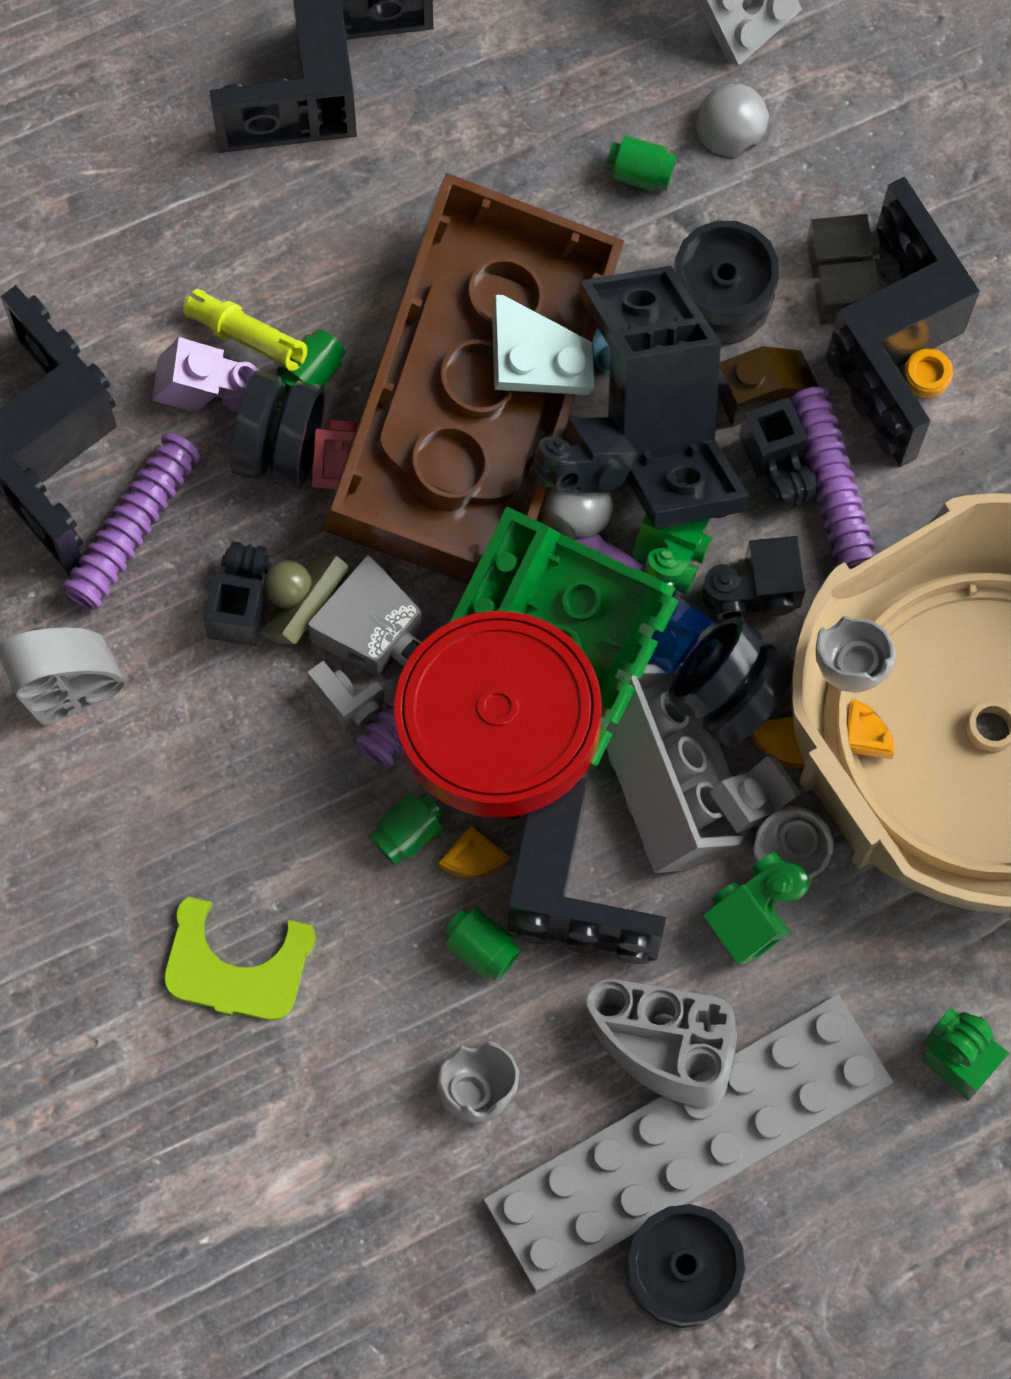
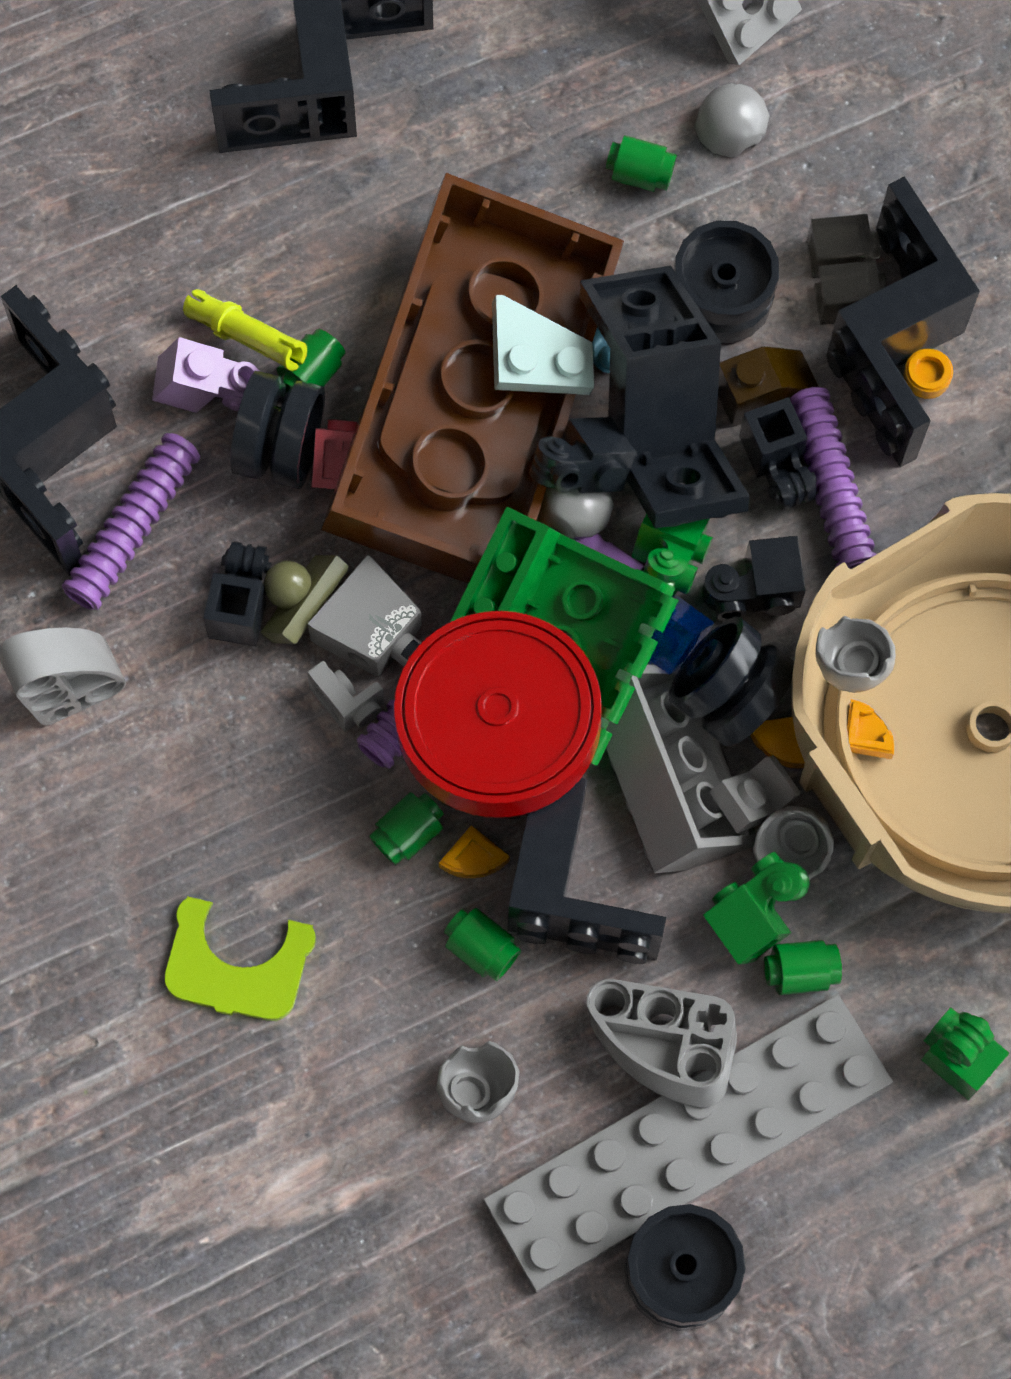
(803, 967): none -> green brick

